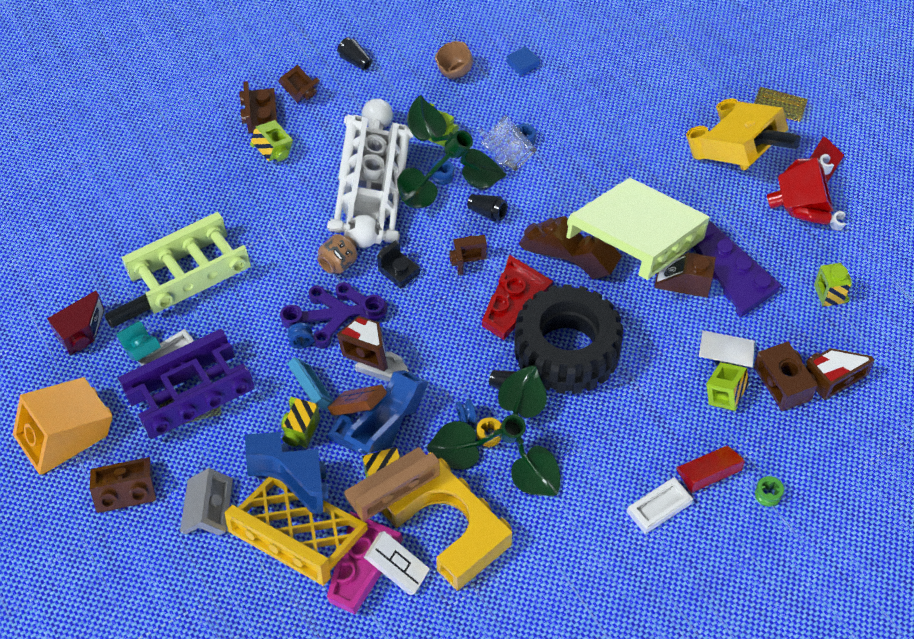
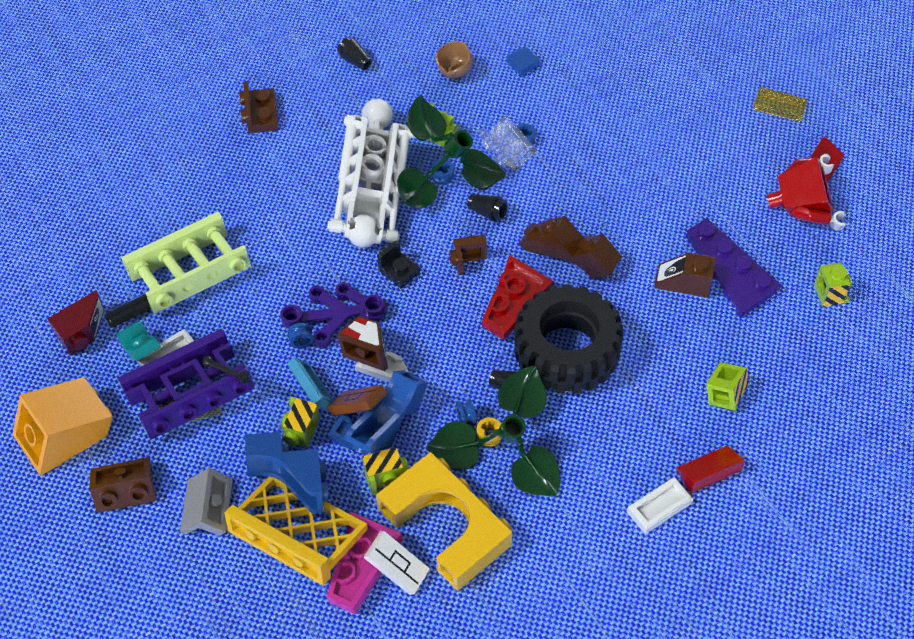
(243, 377): none -> black hinge
(271, 141): lime brick -> none
(299, 84): reddish brown bracket -> none
(337, 254): medium nougat head -> none
(392, 483): medium nougat panel -> none
(641, 224): yellowish green panel -> none
(727, 348): white sticker -> none
(742, 133): yellow piece -> none
(769, 483): bright green bush -> none
(786, 390): reddish brown brick -> none
(838, 370): slope -> none

